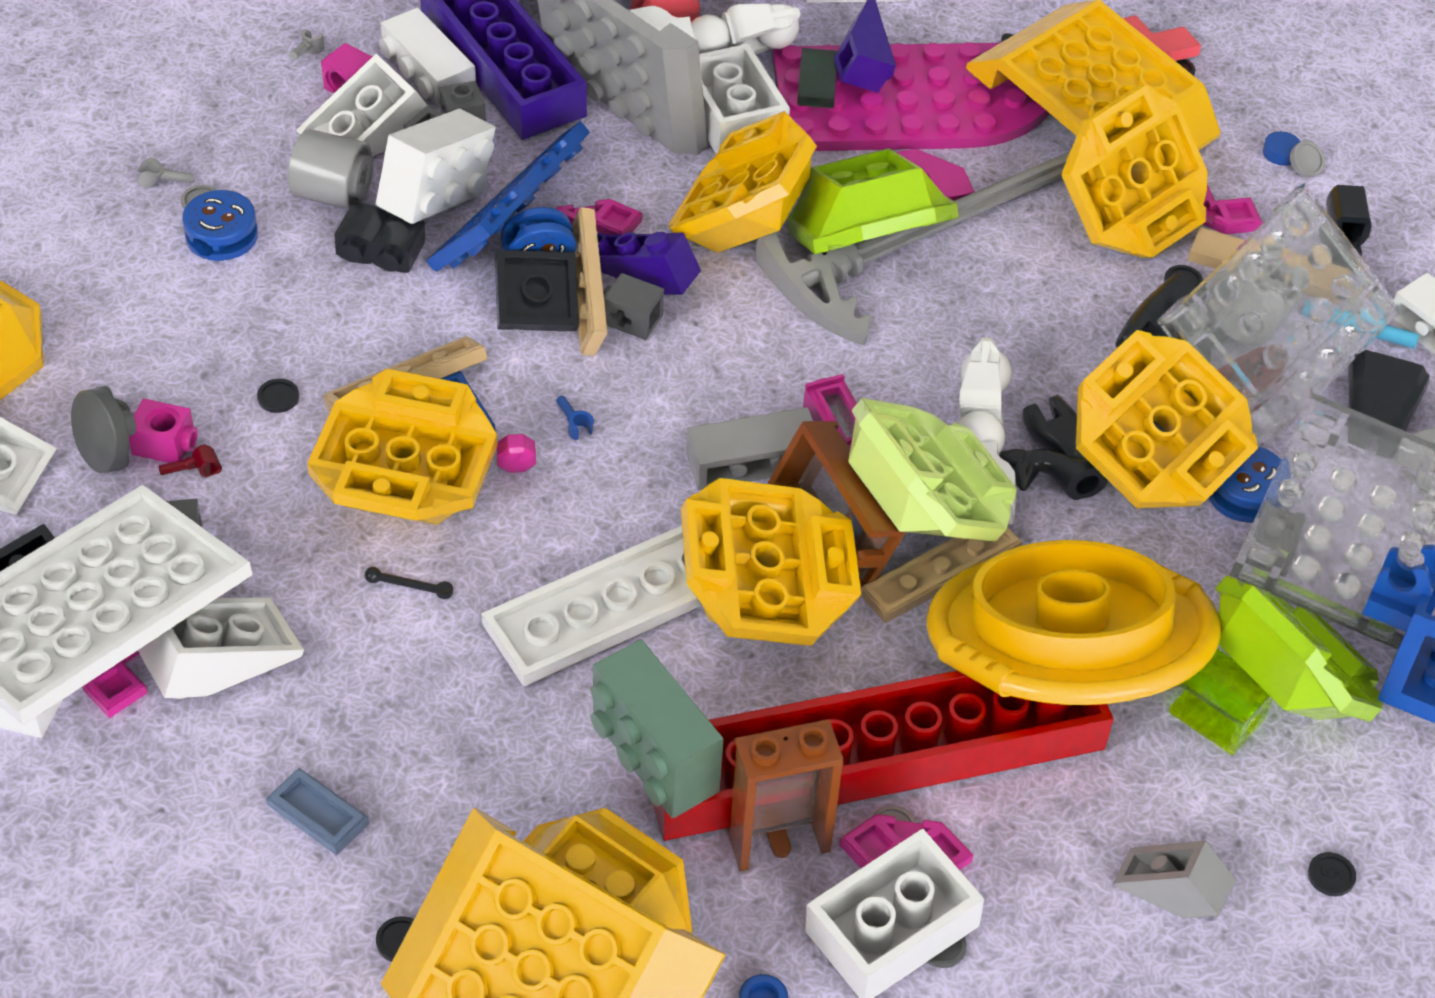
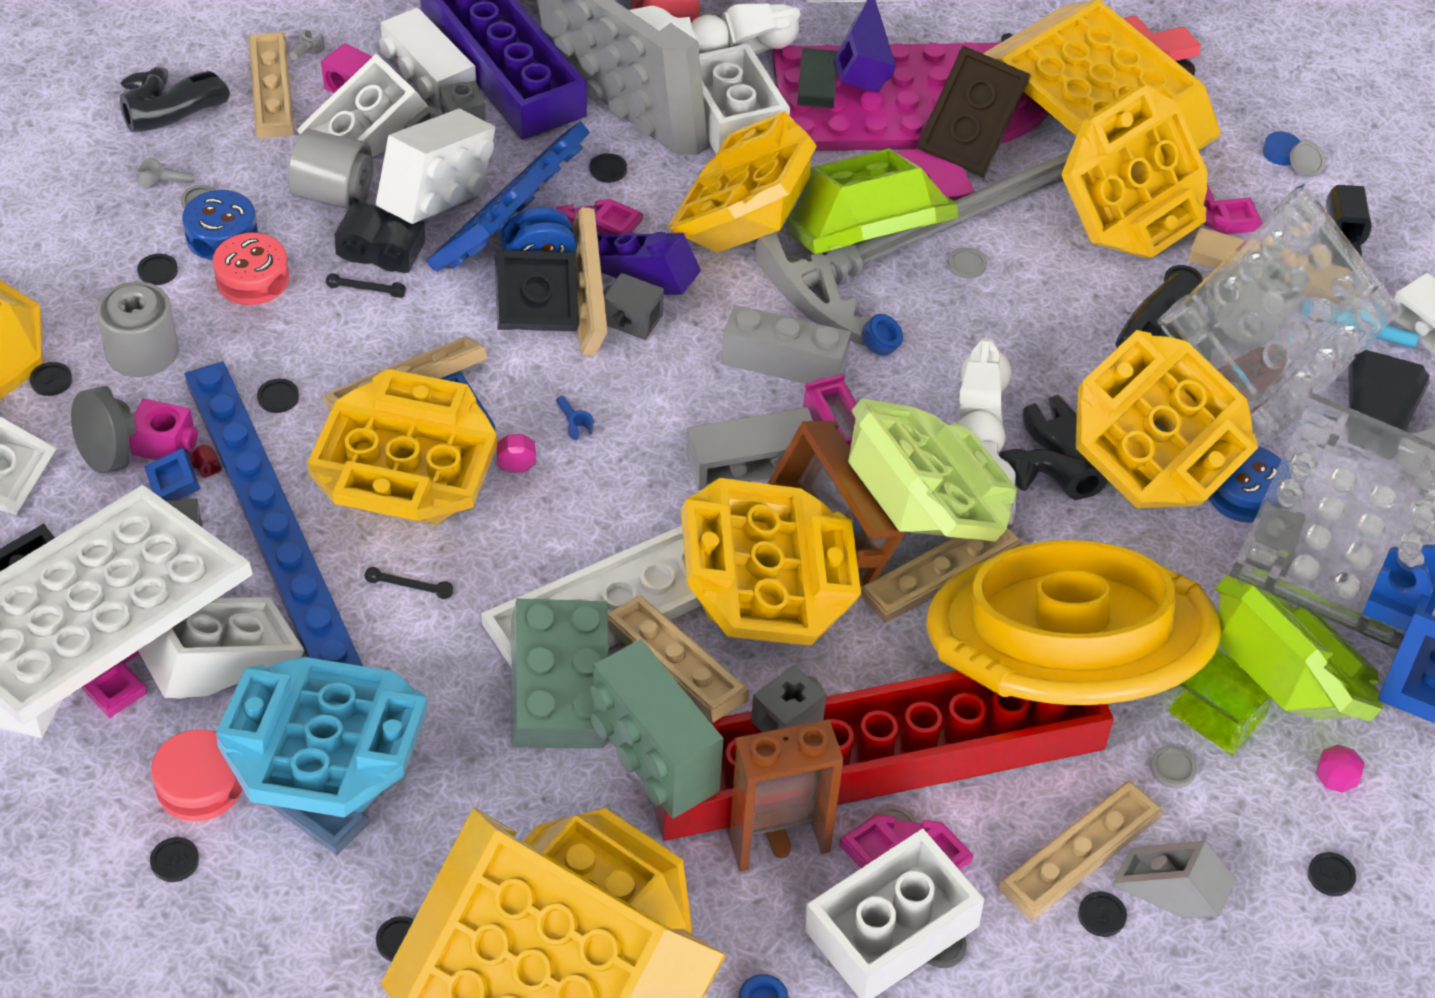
(50, 378): none -> black piece
(137, 329): none -> light grey piece
(149, 109): none -> black piece
(157, 269): none -> black piece
(172, 476): none -> blue plate
(174, 859): none -> black piece
(194, 777): none -> coral head
(251, 268): none -> coral head
(270, 517): none -> blue plate
(271, 85): none -> tan tile
(320, 734): none -> medium azure piece
(396, 289): none -> black hinge
(553, 671): none -> sand green brick
(608, 167): none -> black piece
(698, 674): none -> tan tile
(783, 346): none -> light grey brick
(788, 702): none -> dark grey brick
(882, 334): none -> blue tile
(967, 263): none -> light grey piece
(973, 111): none -> dark brown tile
(1080, 850): none -> tan tile
(1102, 914): none -> black piece
(1173, 767): none -> light grey piece
(1340, 768): none -> dark pink tile

